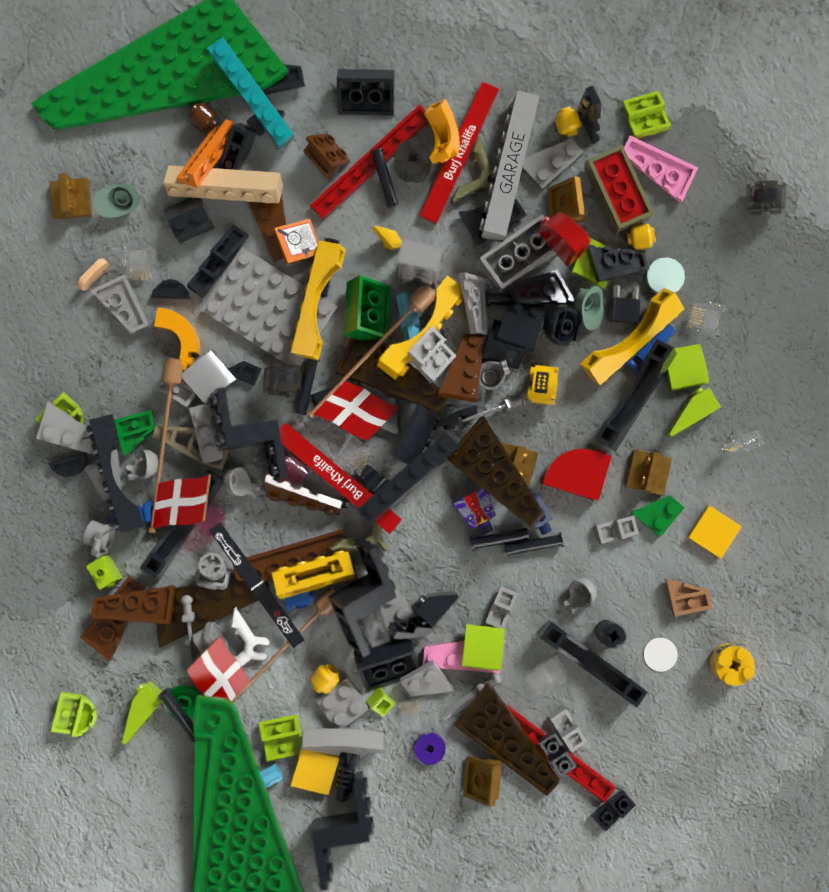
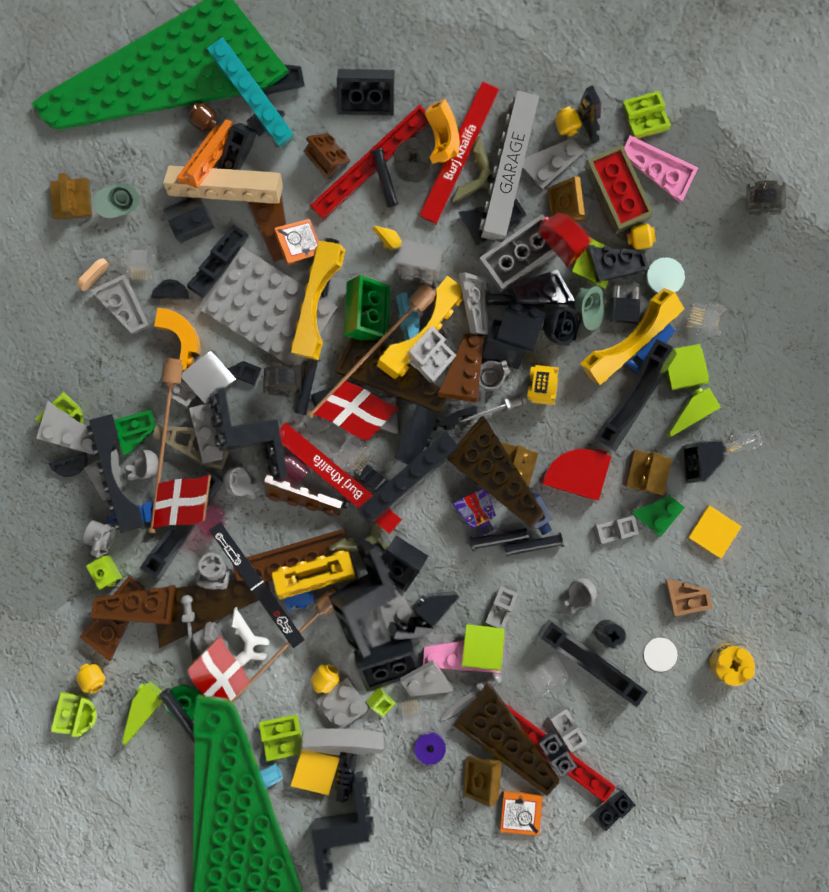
(90, 678): none -> yellow head
(403, 562): none -> black slope
(521, 813): none -> tile
(702, 459): none -> black slope

